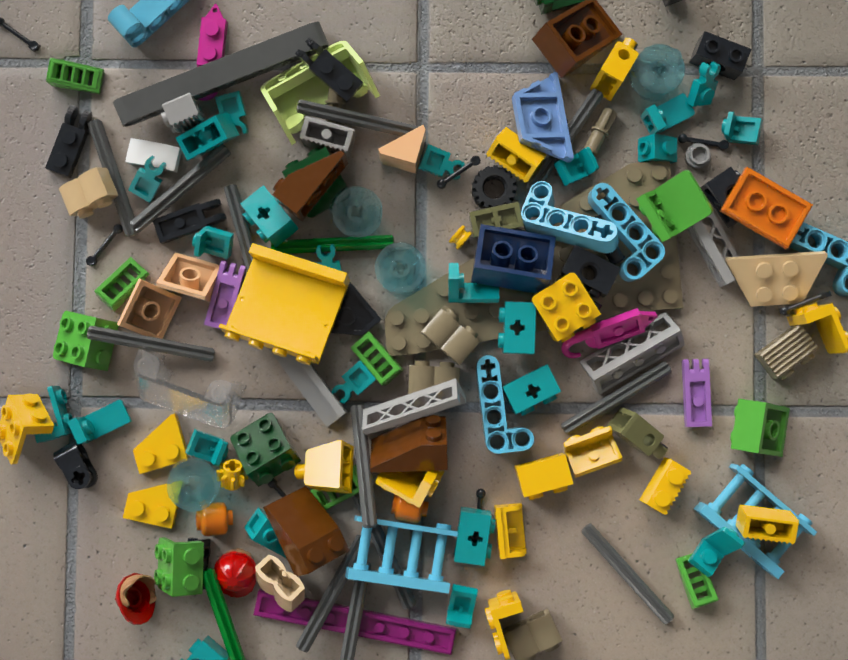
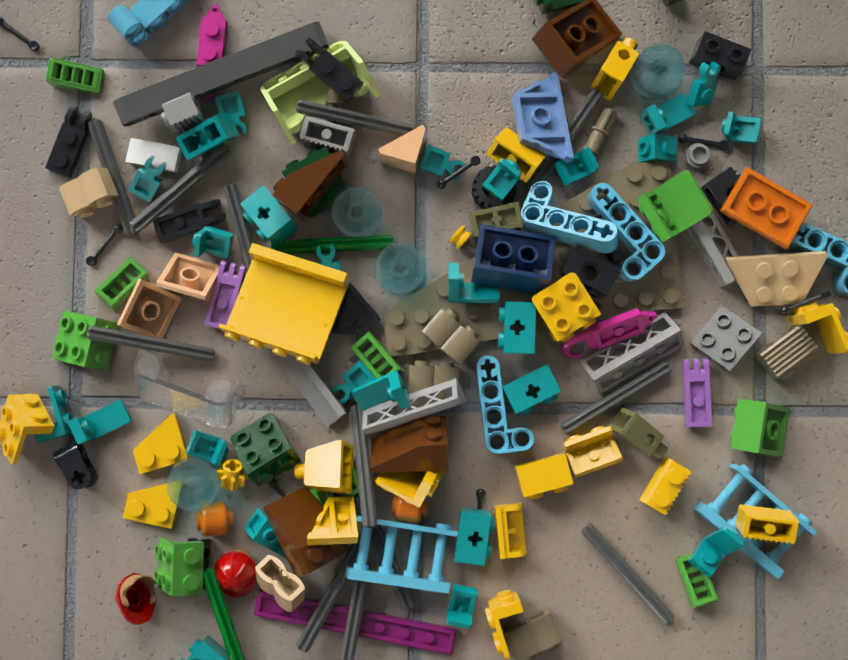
(335, 523): none -> yellow wing
(382, 389): none -> teal bracket
(502, 179): none -> teal bracket
(726, 338): none -> hinge

